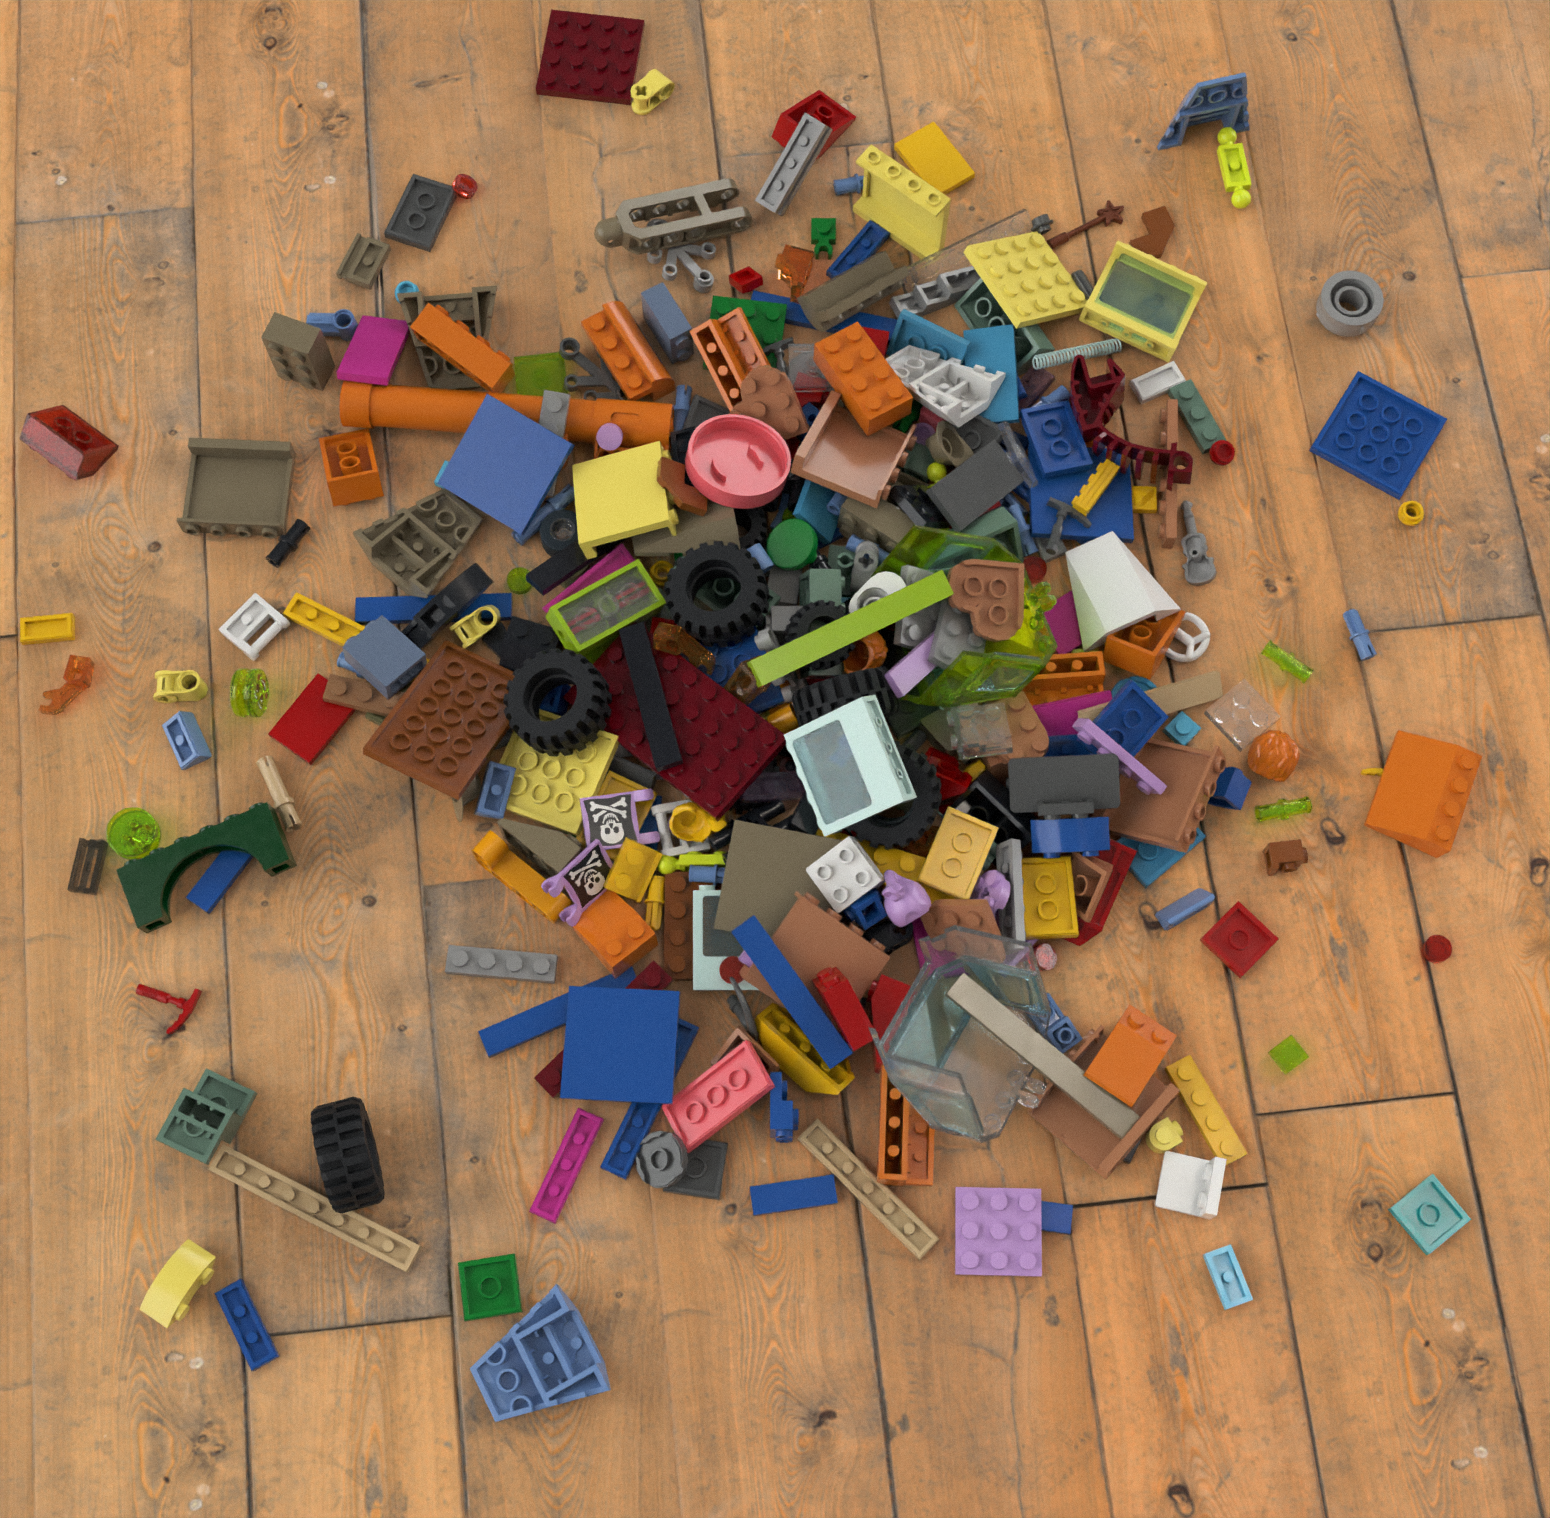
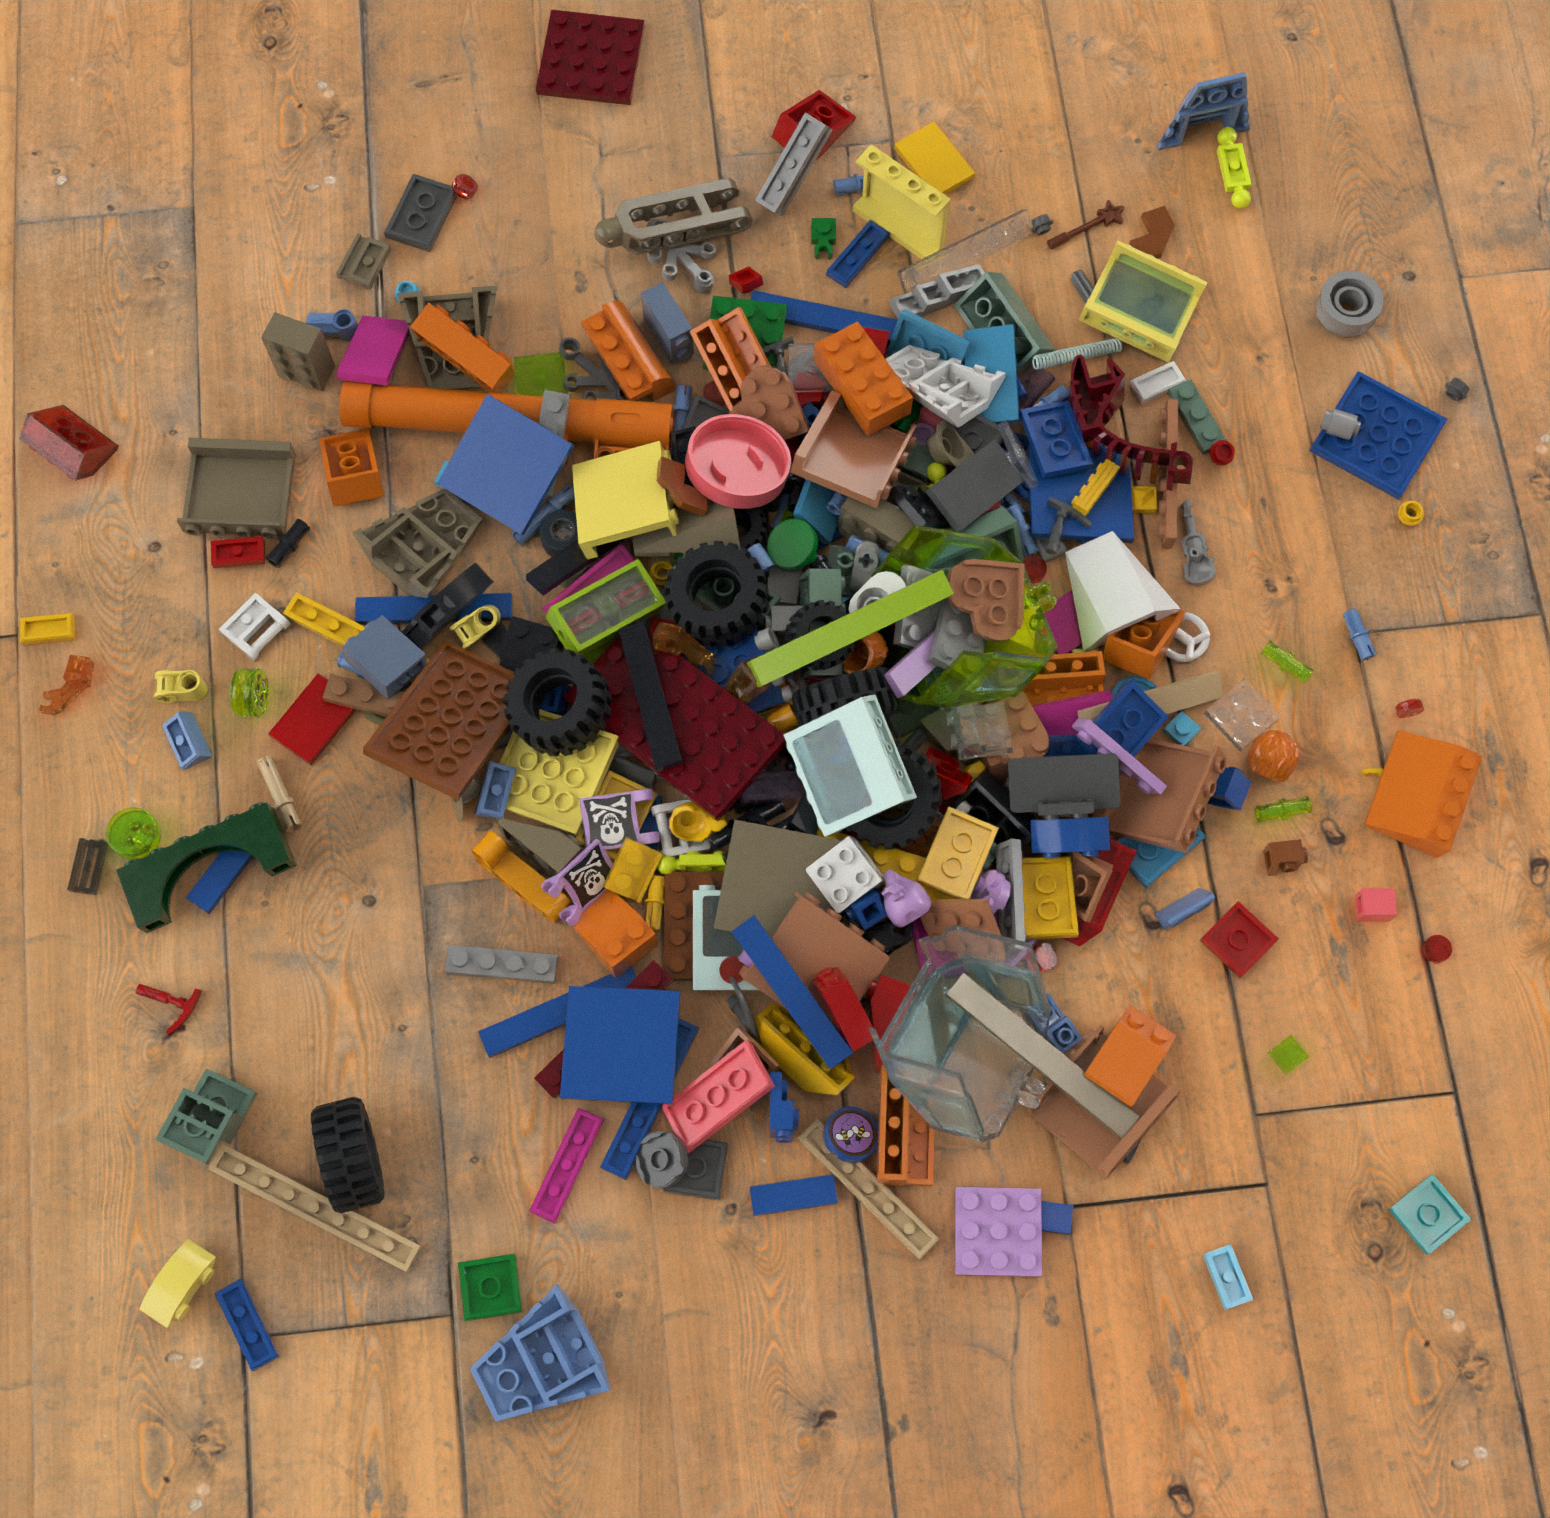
(238, 552): none -> red plate
(517, 581): clear neon green tile -> none
(609, 436): lavender tile -> none
(650, 92): light yellow piece -> none
(706, 874): medium blue axle -> none
(712, 393): none -> clear red tile
(795, 269): clear orange arch -> none
(851, 1134): none -> tile
(852, 291): dark tan brick -> none
(1026, 279): light yellow plate -> none
(1164, 1136): light yellow plate -> none
(1190, 1184): white bracket -> none
(1205, 1110): yellow plate -> none
(1340, 424): none -> light grey brick
(1375, 905): none -> coral panel
(1409, 708): none -> clear red tile
(1456, 389): none -> dark grey plate

